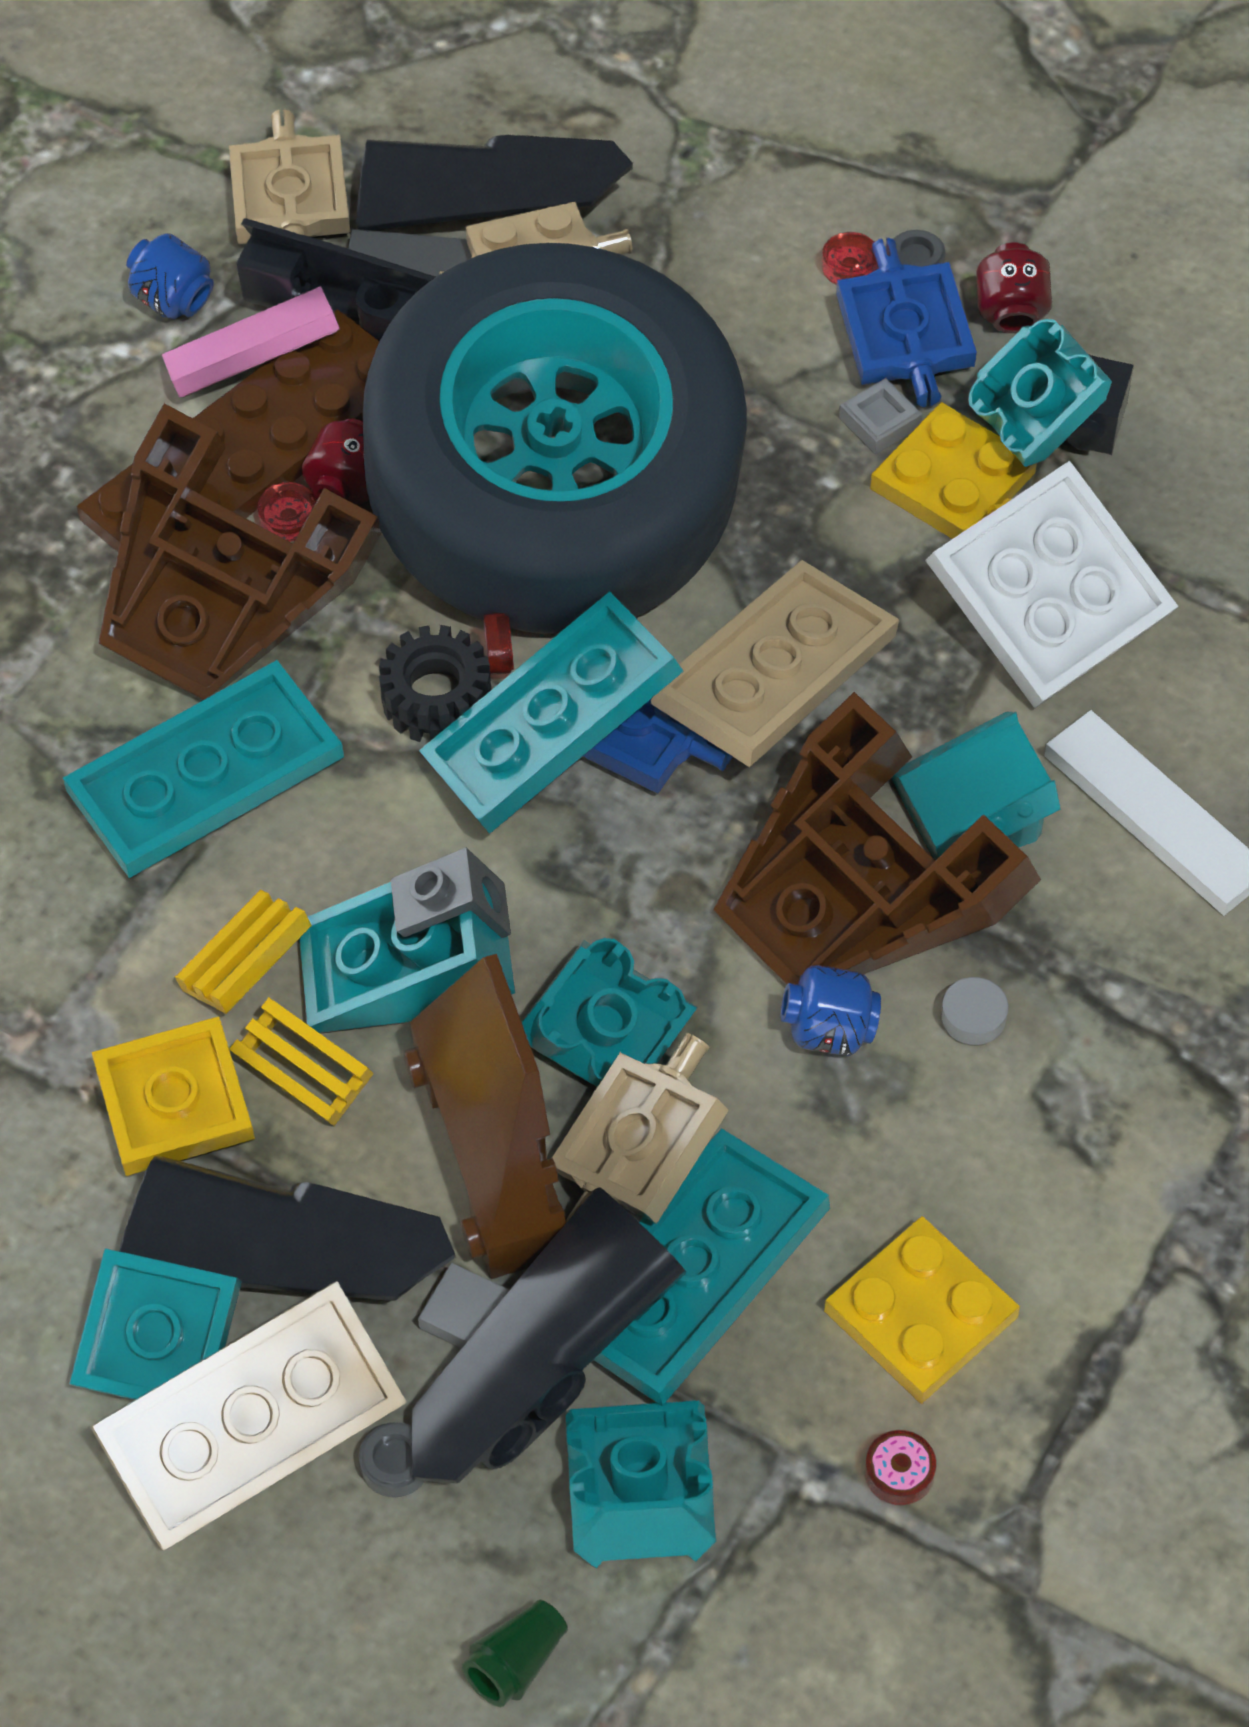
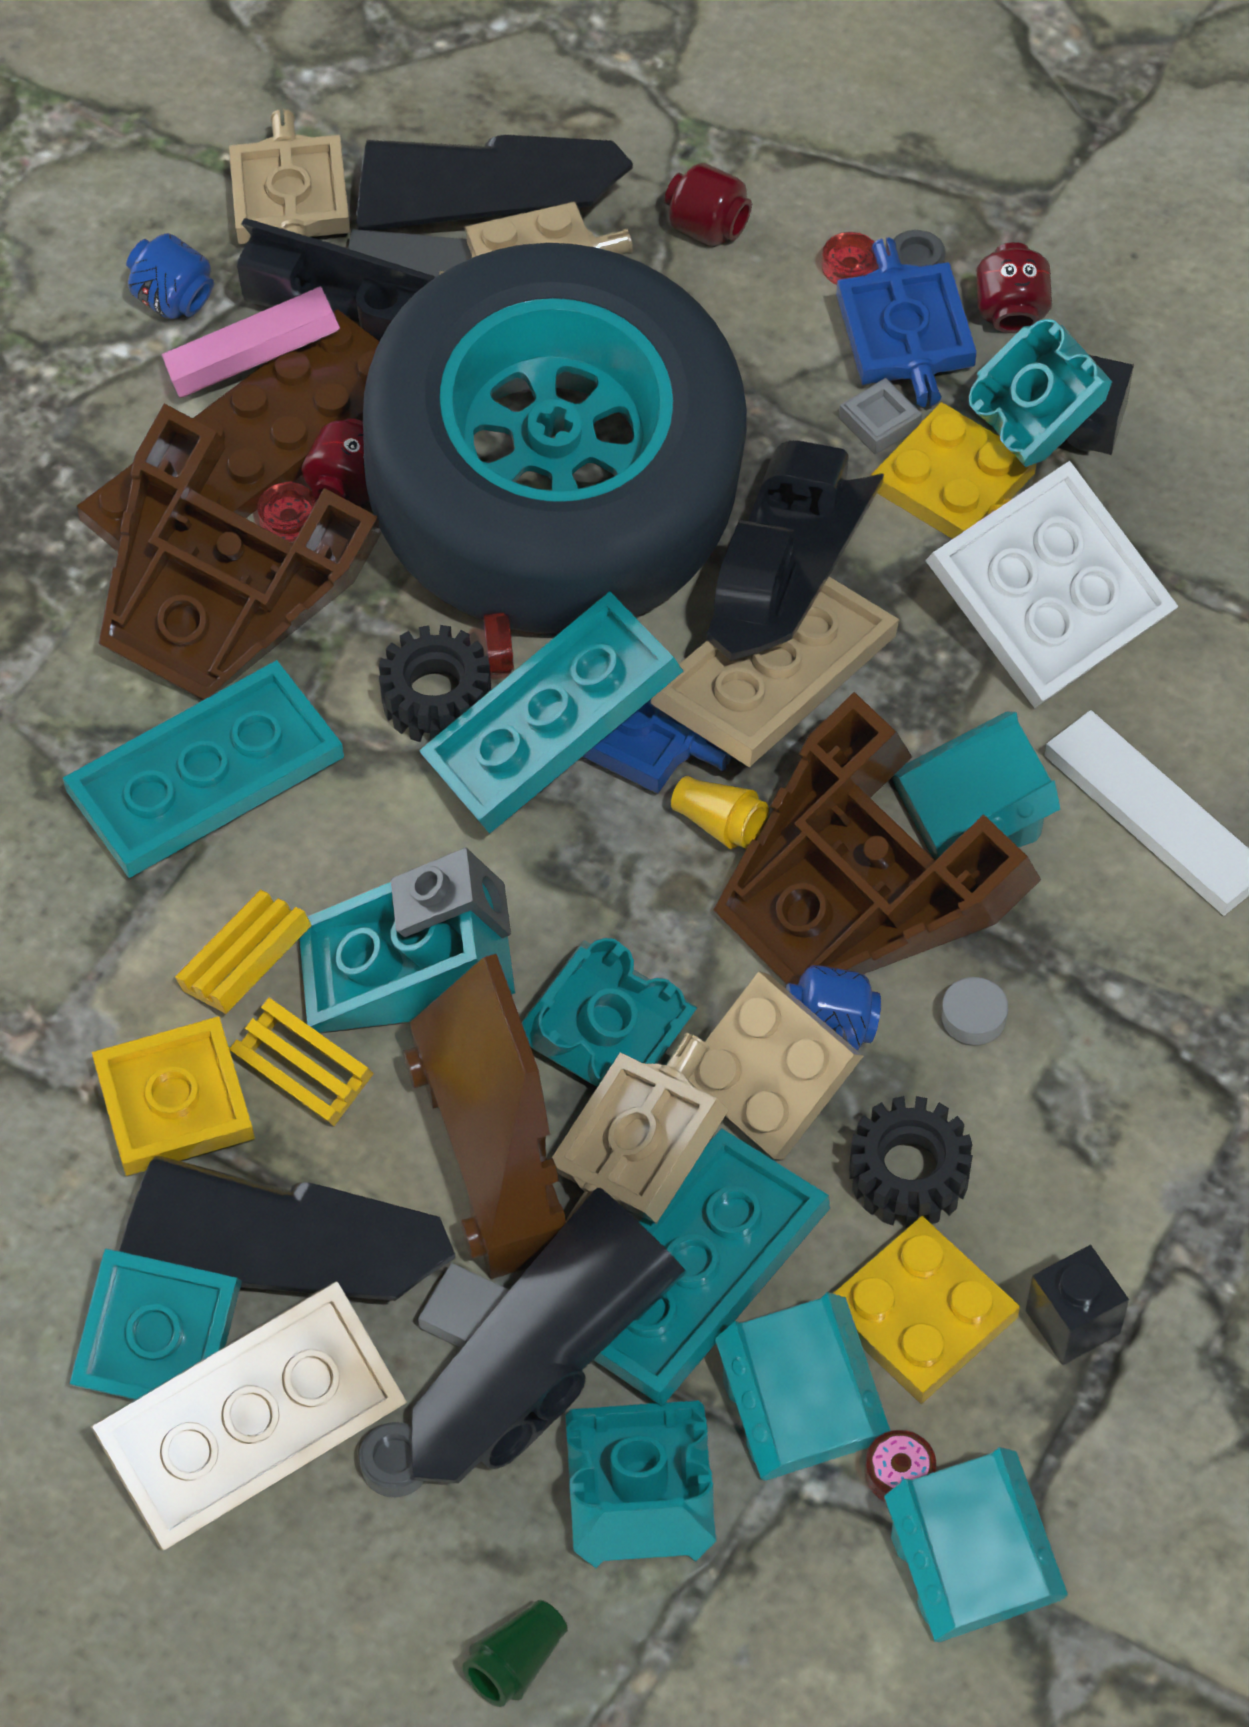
(708, 204): none -> dark red head
(723, 811): none -> yellow cone
(773, 1065): none -> tan plate
(787, 547): none -> black panel
(801, 1386): none -> teal slope
(917, 1128): none -> black tyre
(974, 1544): none -> teal slope
(1076, 1304): none -> black brick

